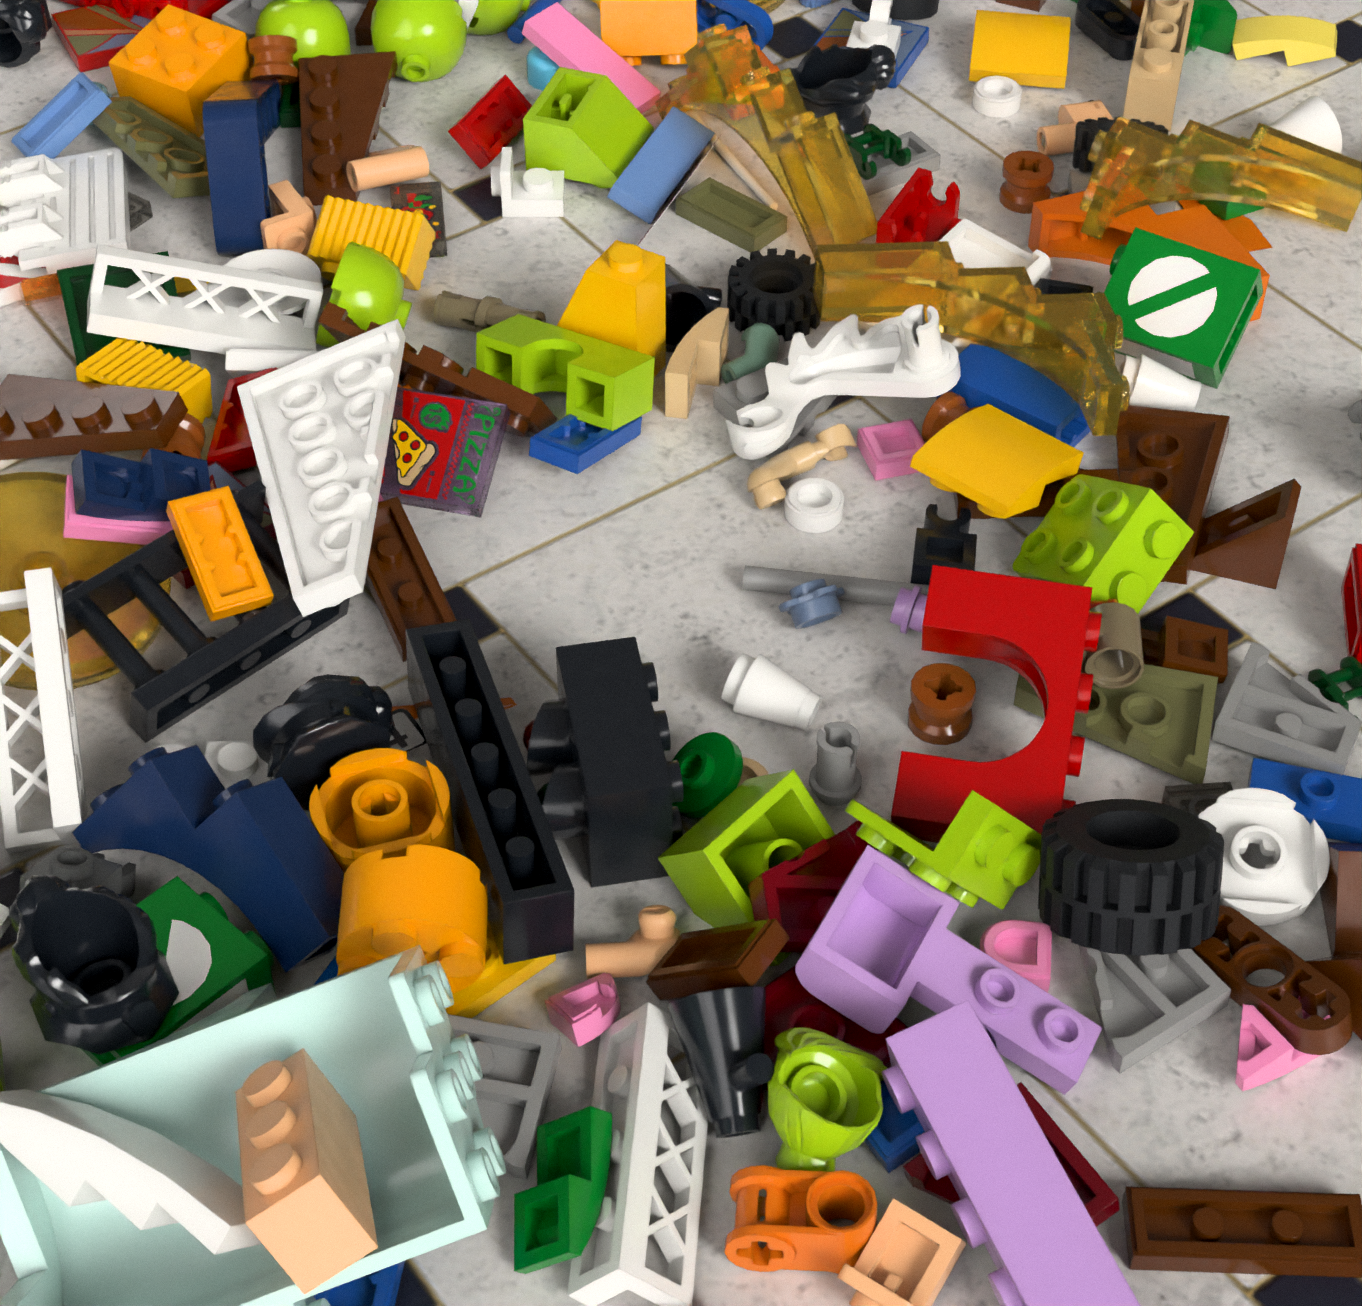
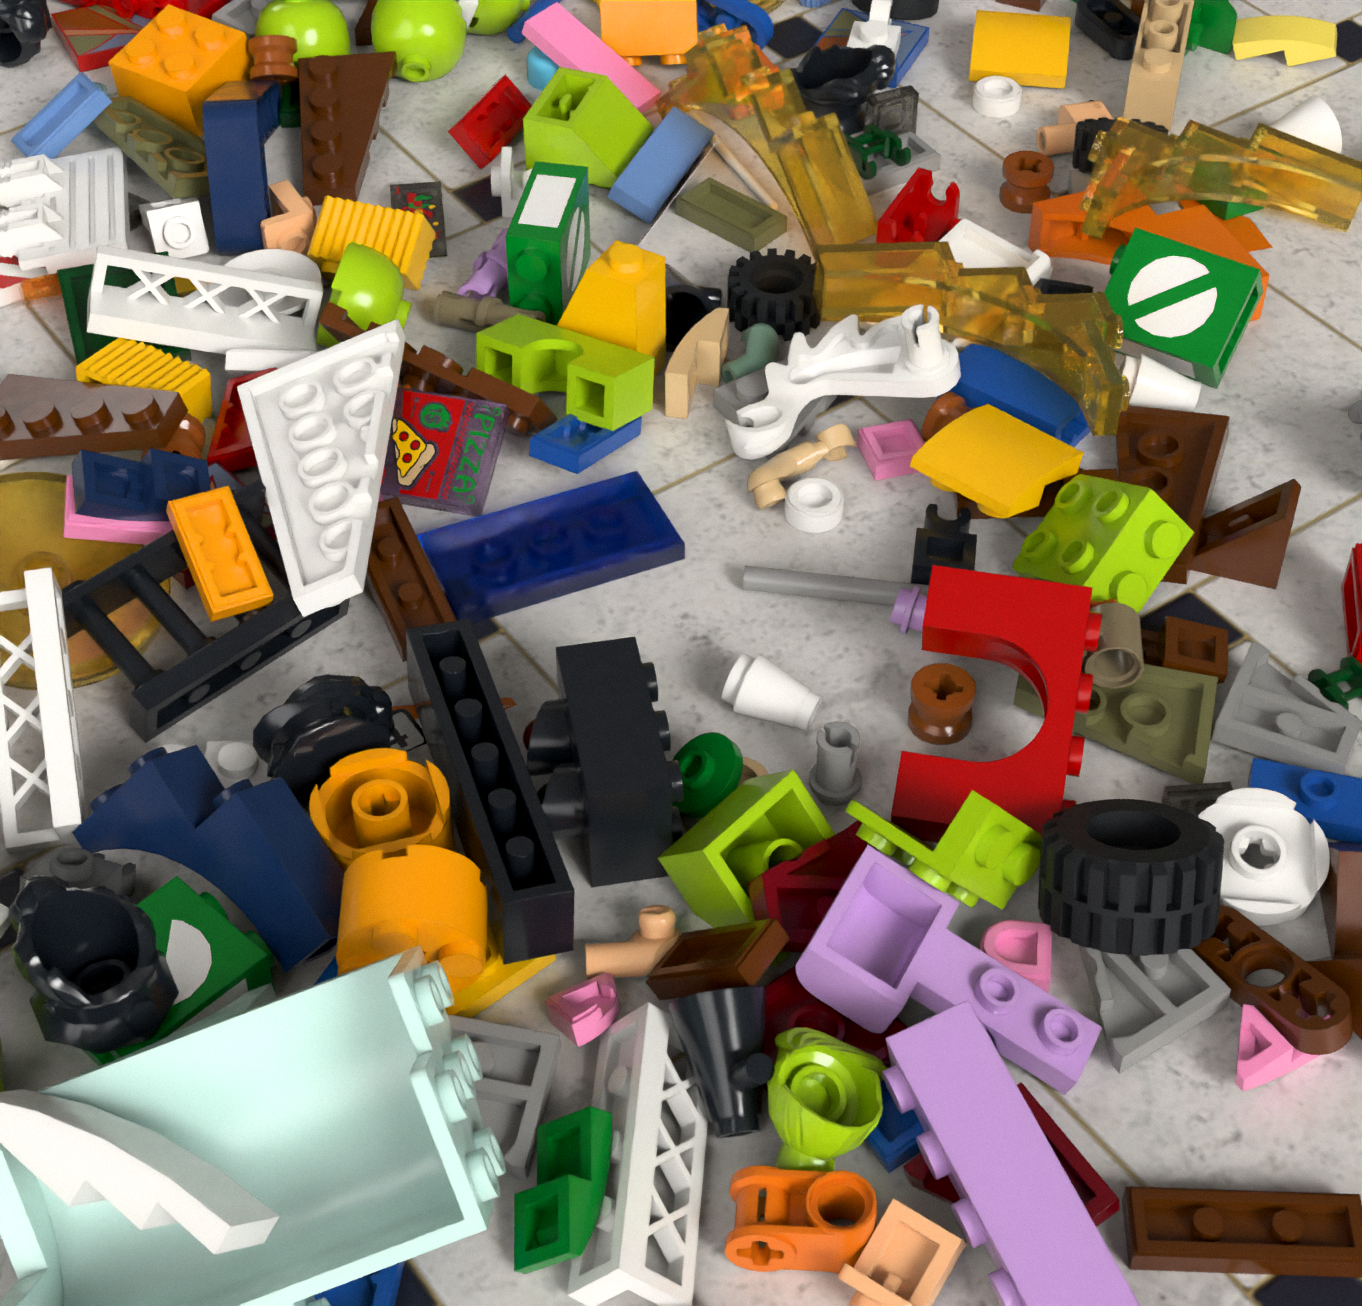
(176, 226): none -> white bracket
(303, 1171): light nougat brick -> none
(388, 167): light nougat piece -> none
(488, 272): none -> lavender pin
(549, 239): none -> green brick
(551, 547): none -> clear blue tile
(813, 603): sand blue plate -> none
(893, 110): none -> clear smoke tile

